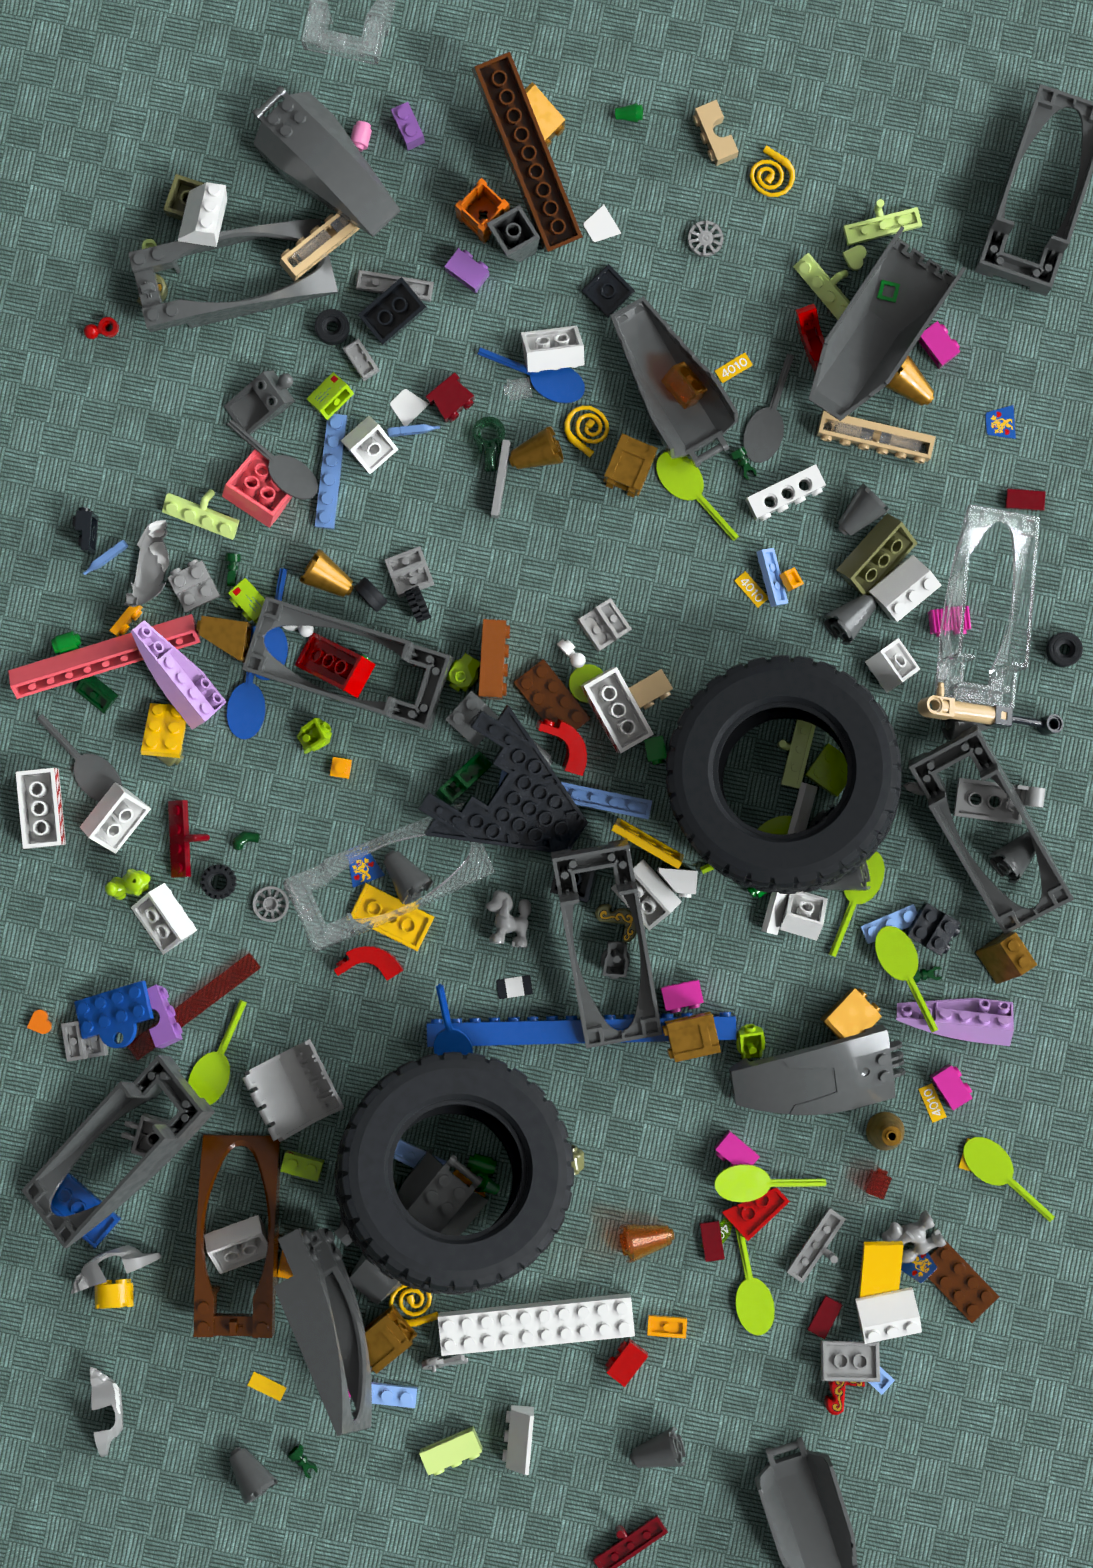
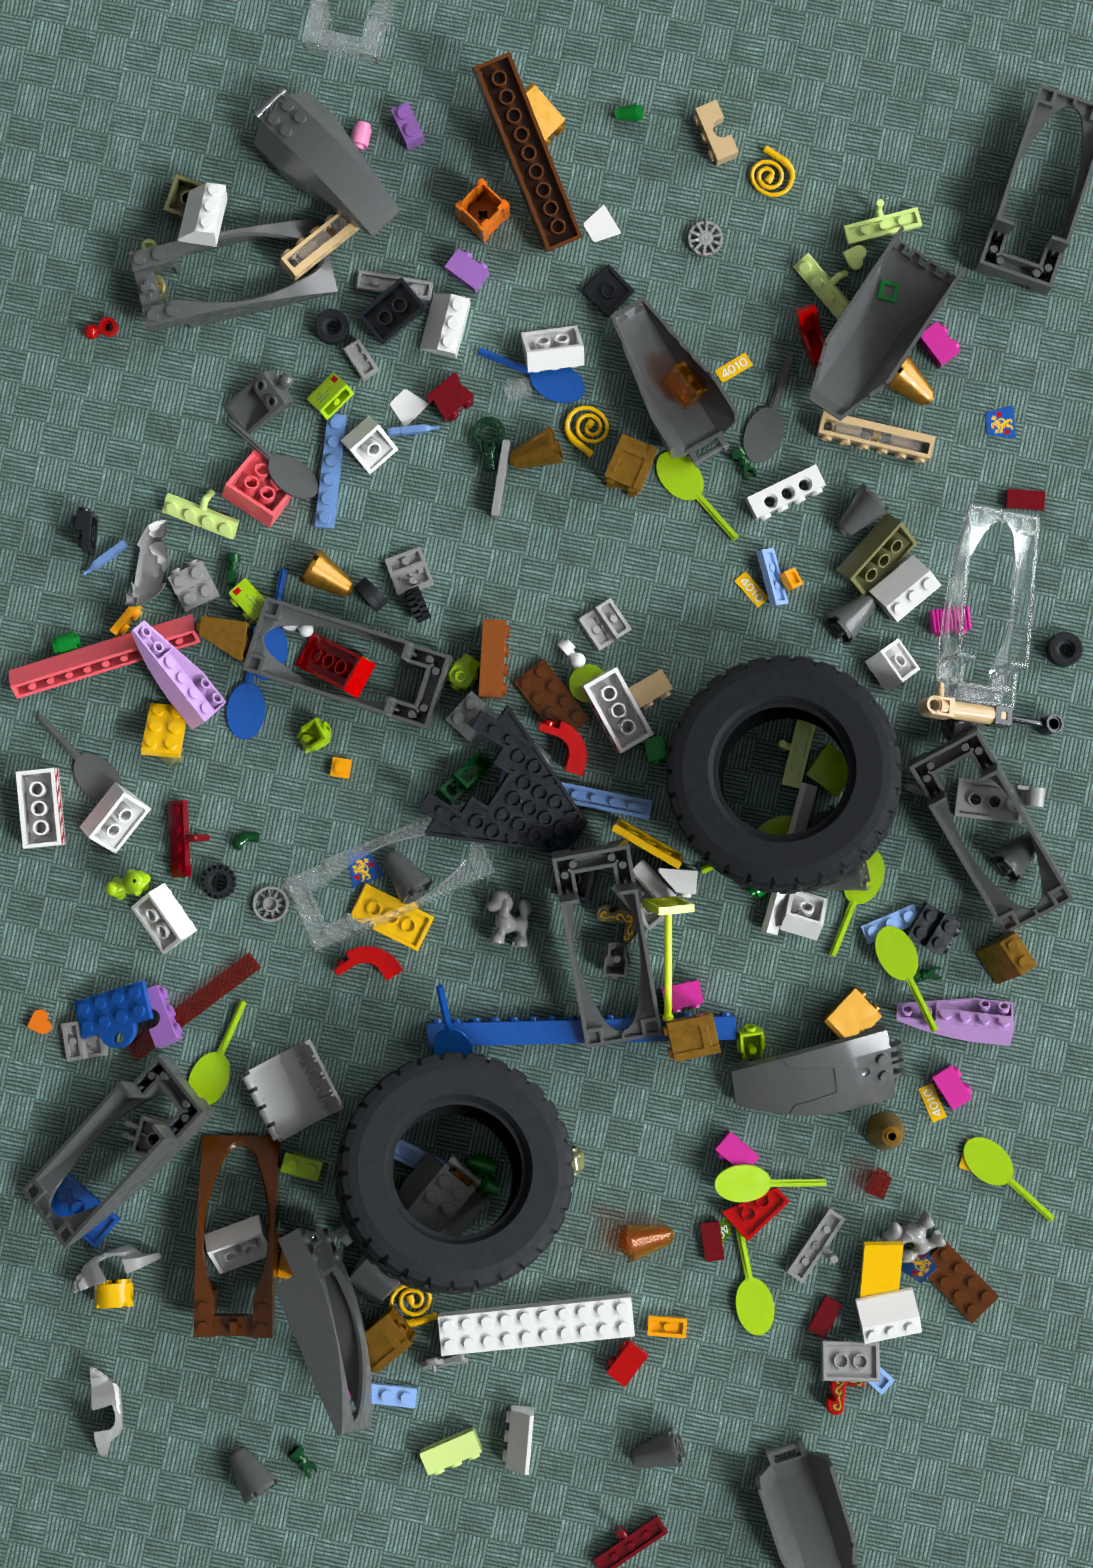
(96, 693): dark green slope -> none
(266, 1386): yellow sticker -> none
(445, 324): none -> white slope
(514, 987): sticker -> none
(515, 234): dark grey slope -> none
(668, 906): none -> neon yellow tile

